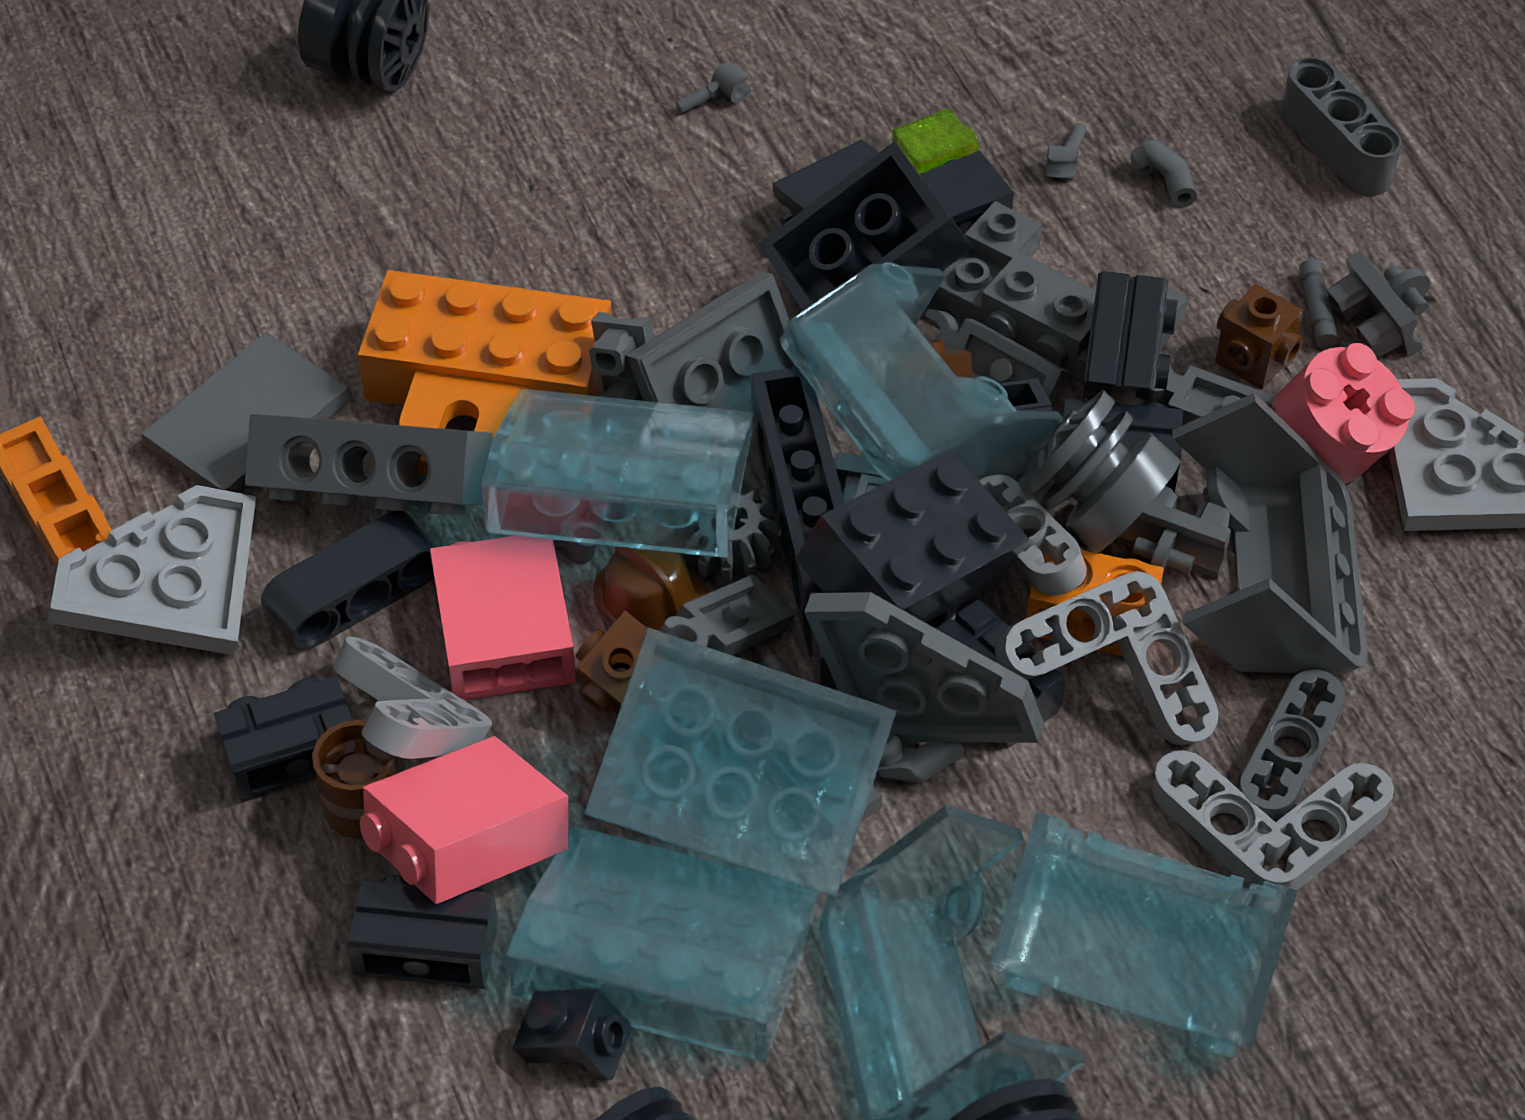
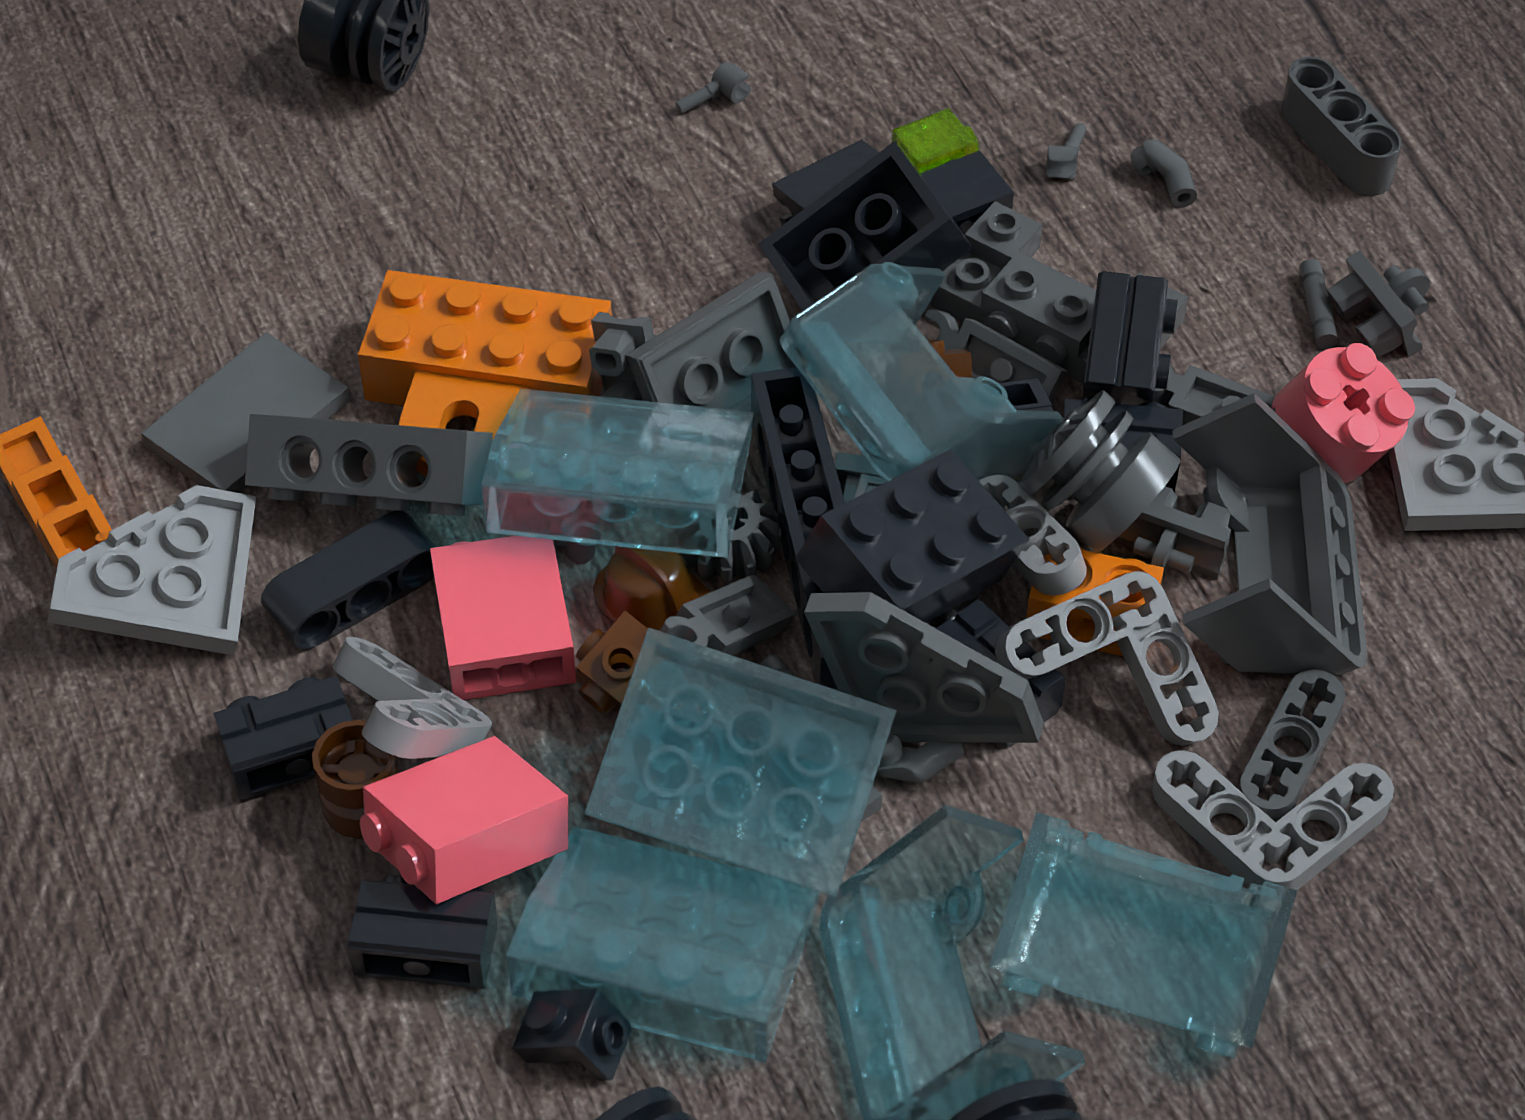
(1258, 335): reddish brown brick -> none

